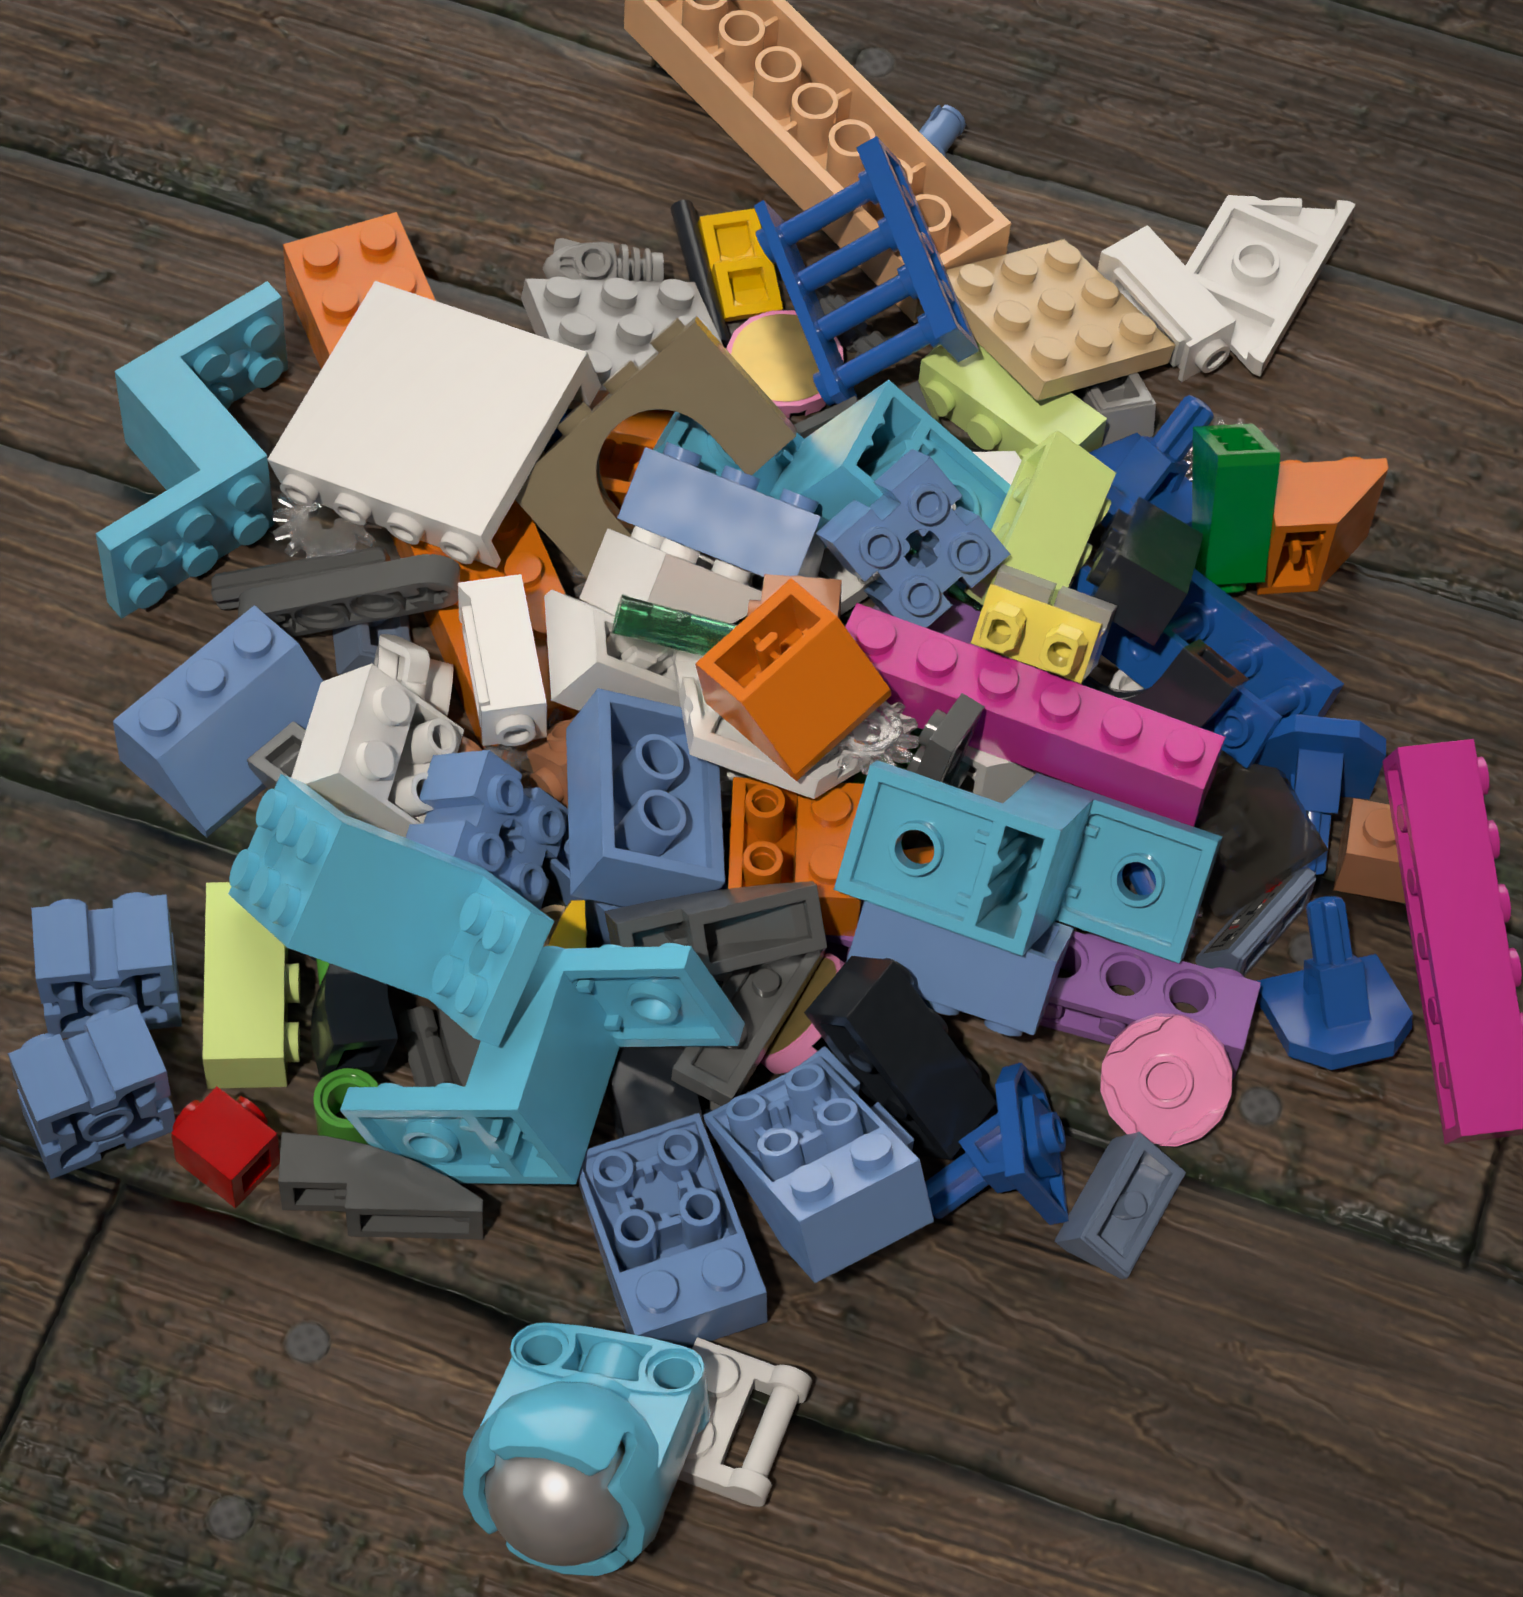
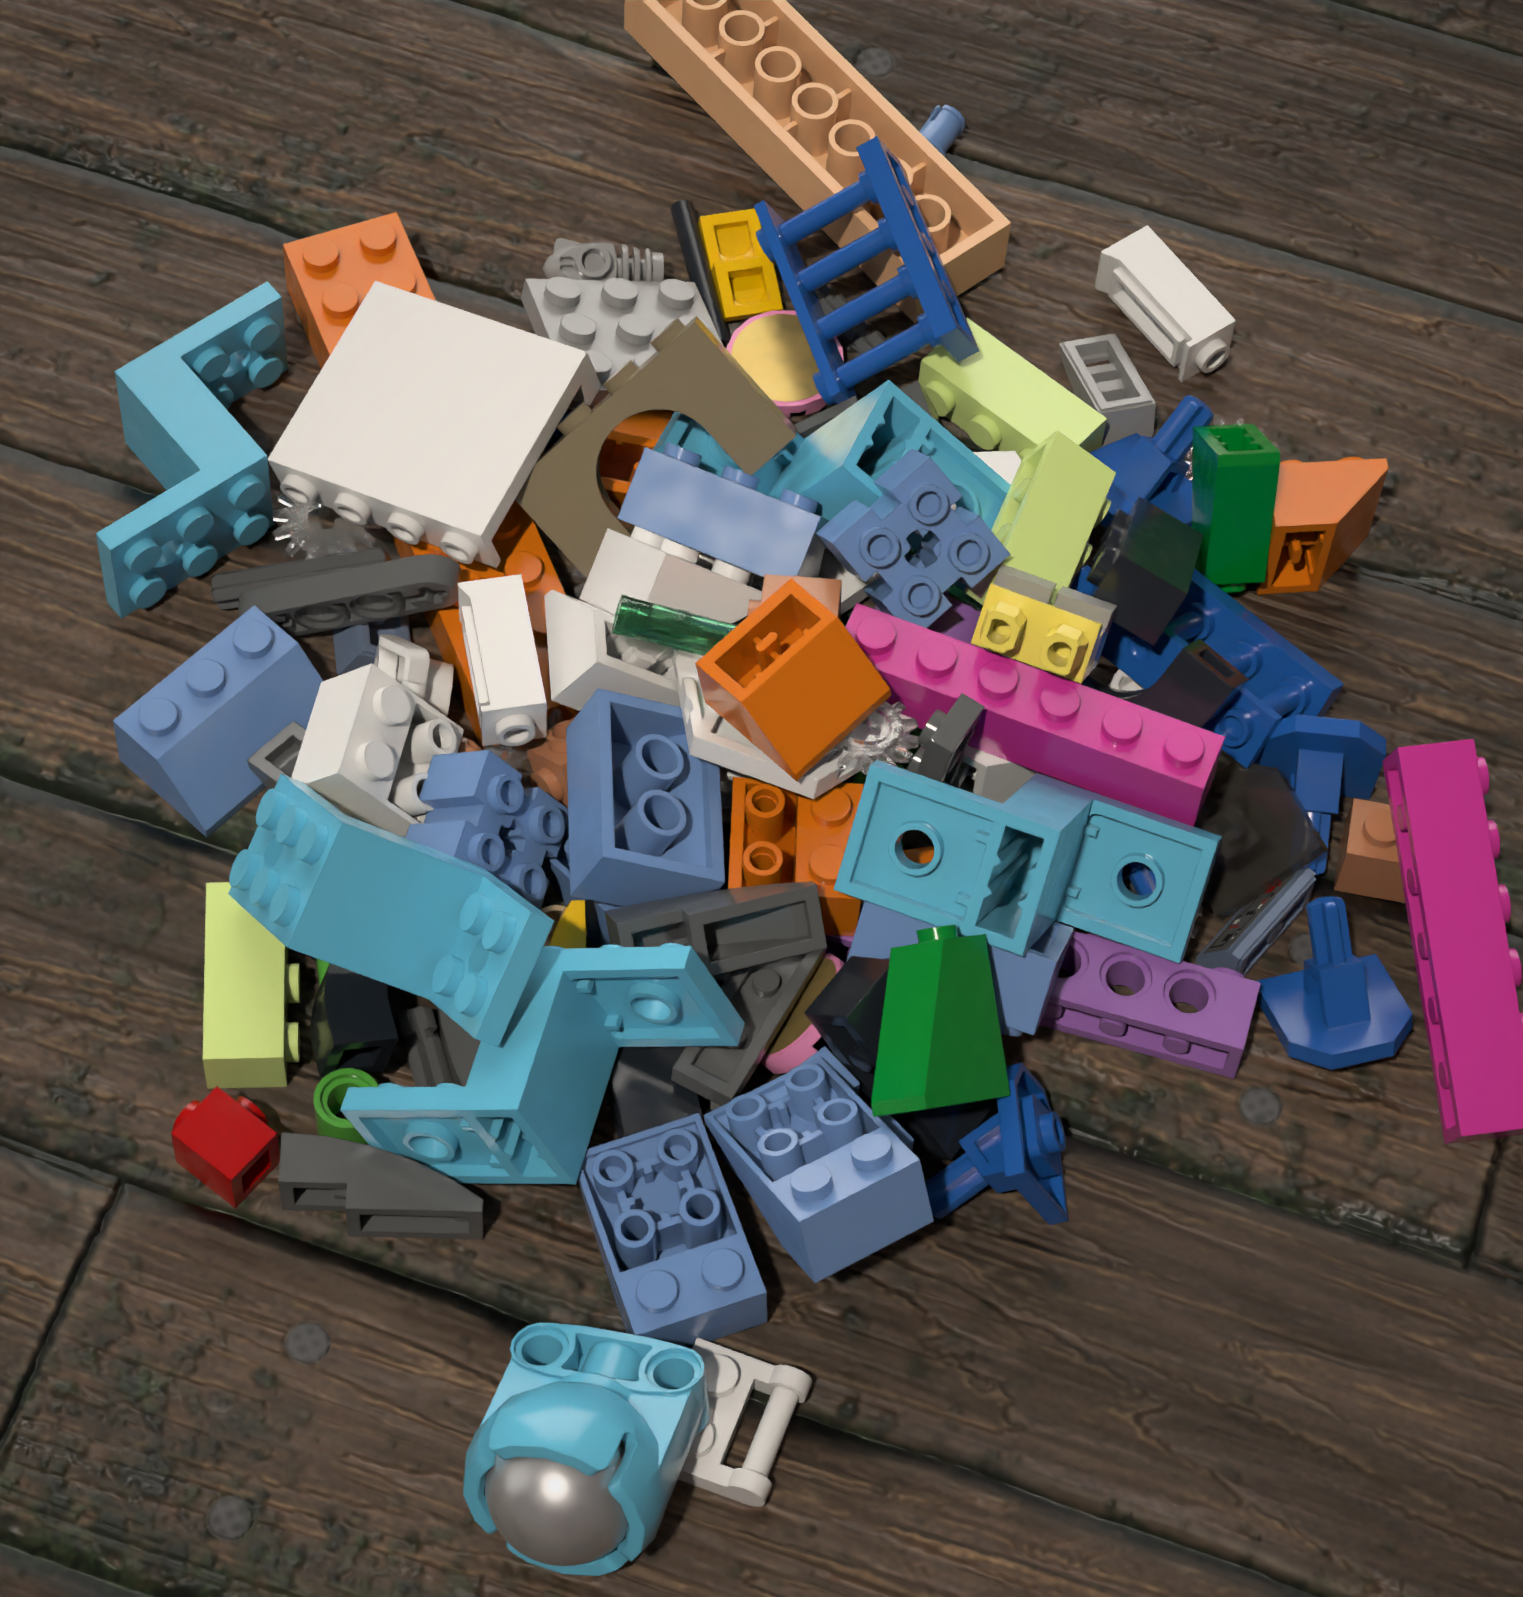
(93, 1090): medium blue brick -> none
(106, 961): medium blue brick -> none
(939, 1026): none -> green slope
(1056, 320): tan plate -> none
(1121, 1205): sand blue slope -> none
(1166, 1079): bright pink tile -> none
(1262, 265): white wing -> none

